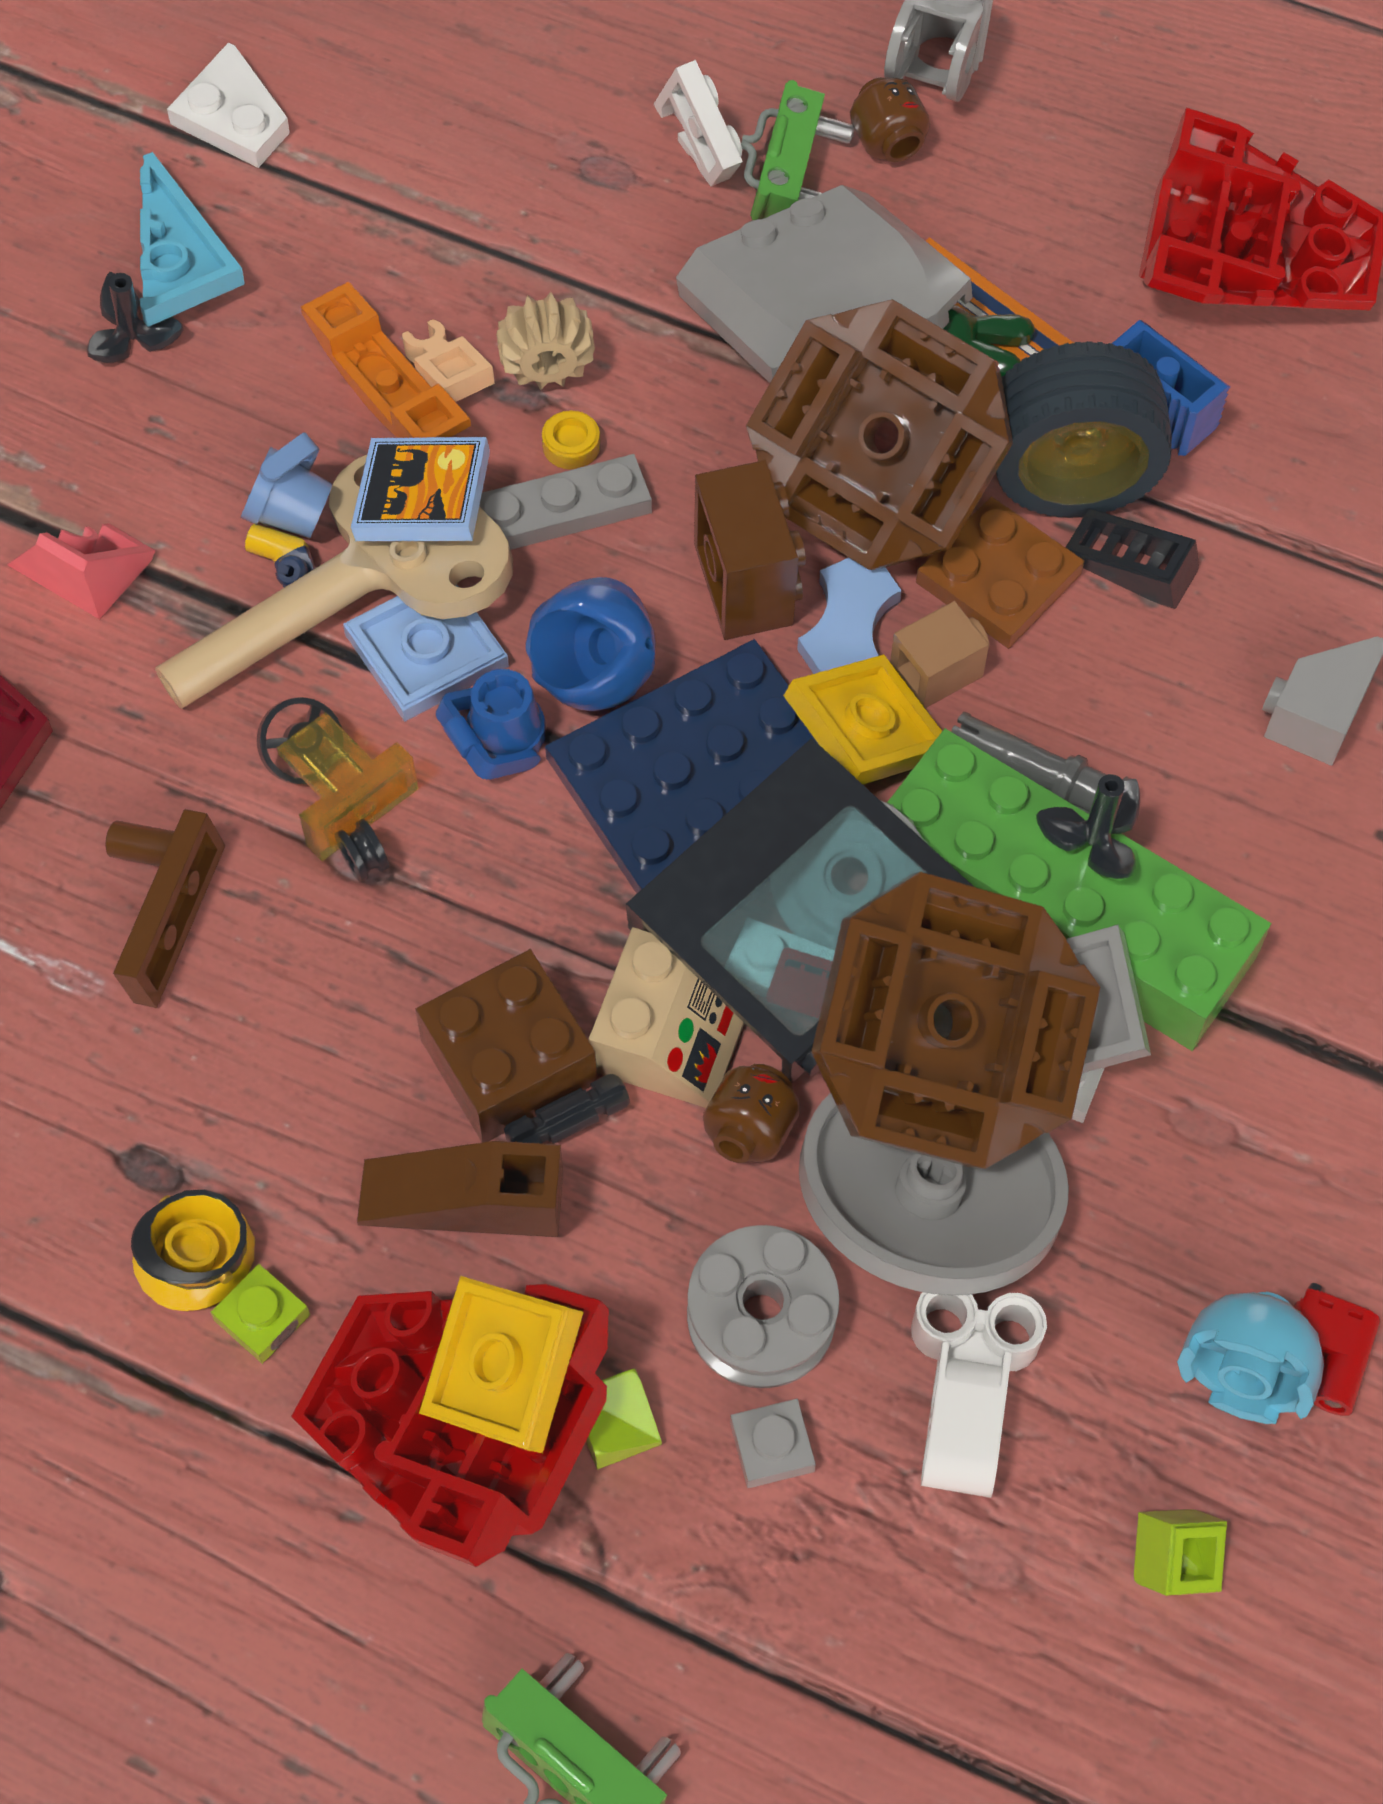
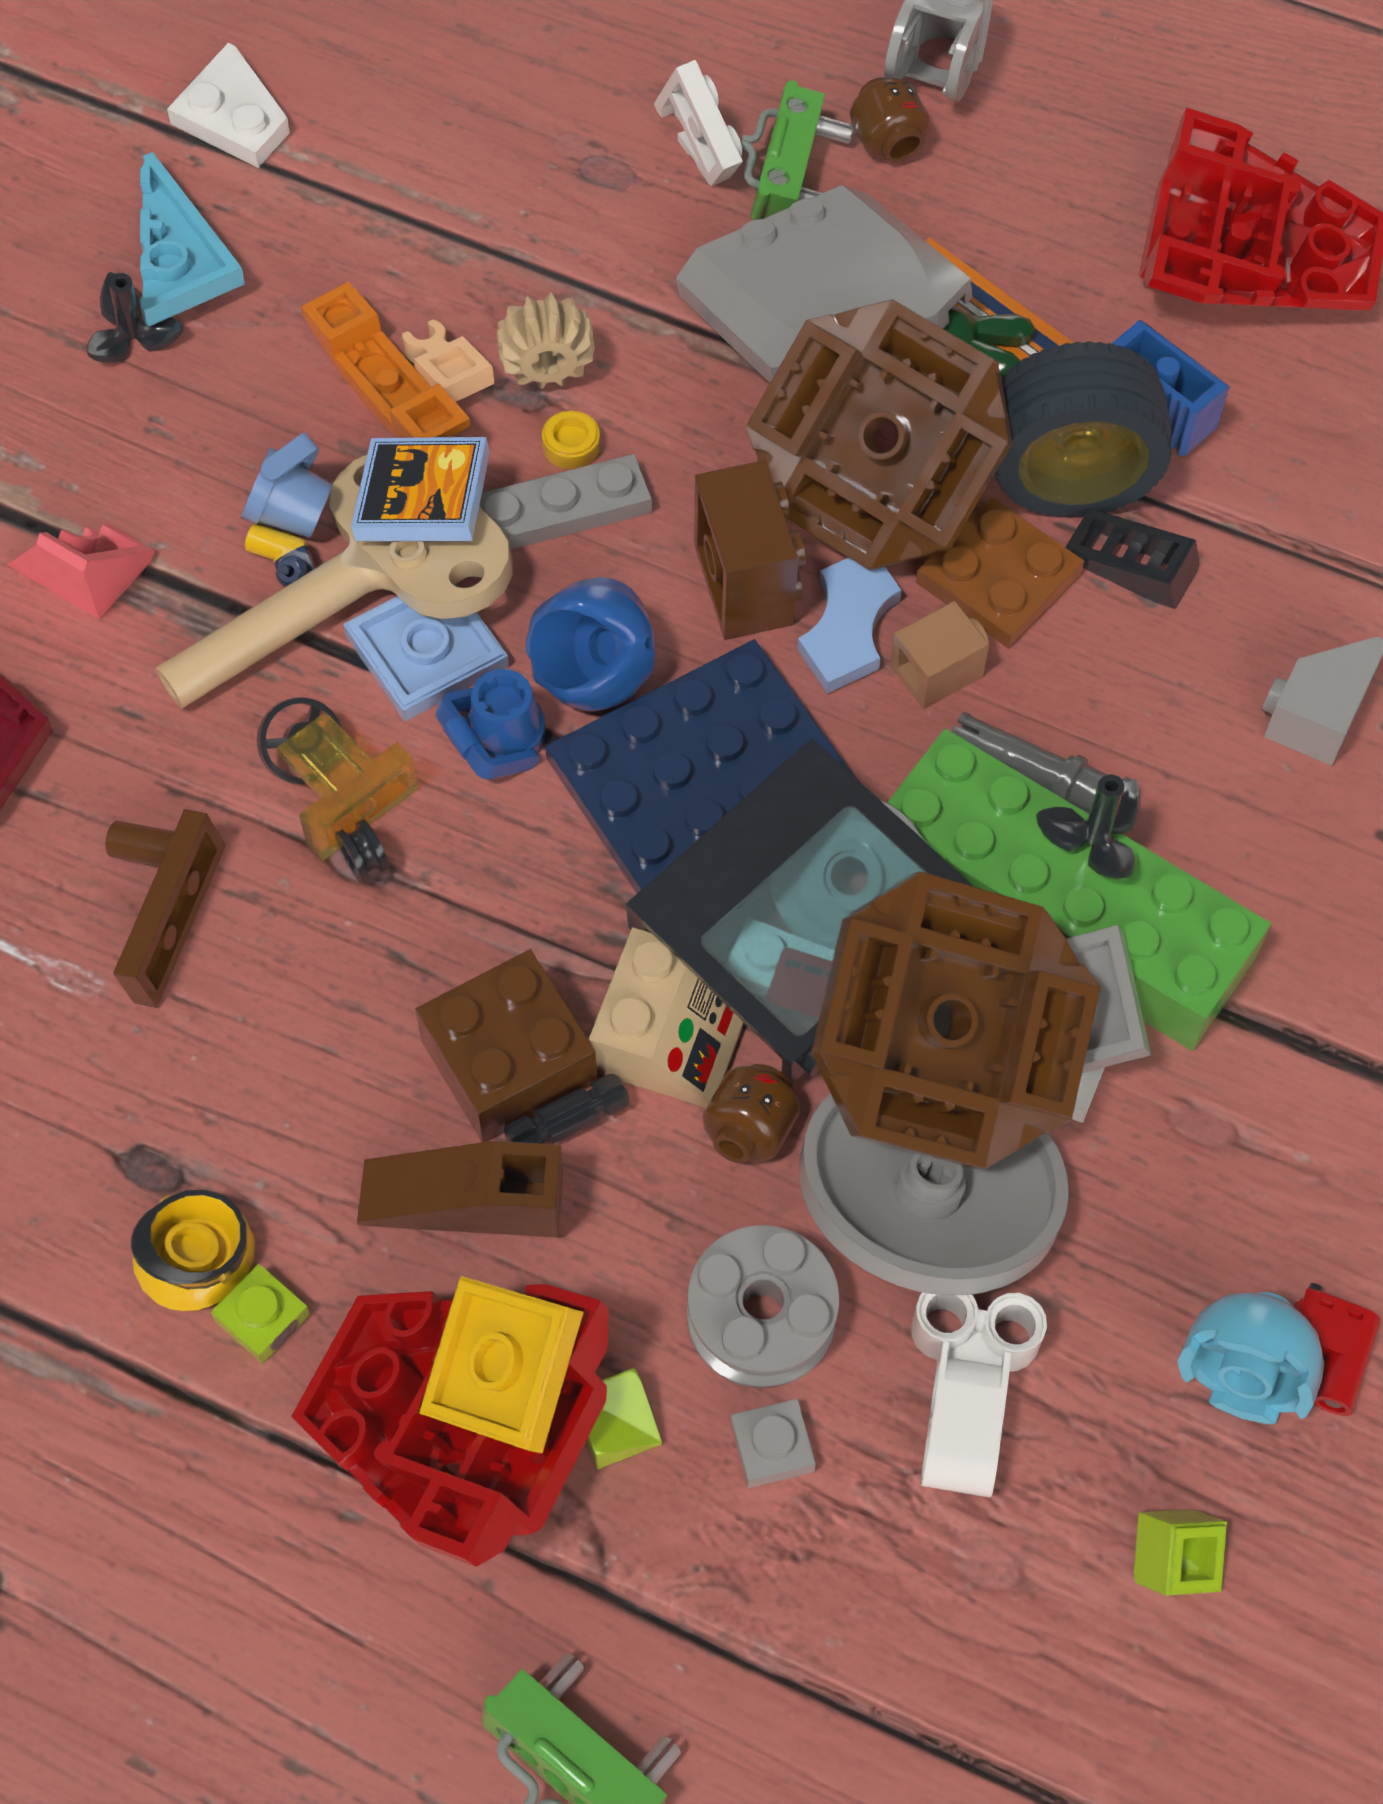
(864, 717): yellow plate -> none

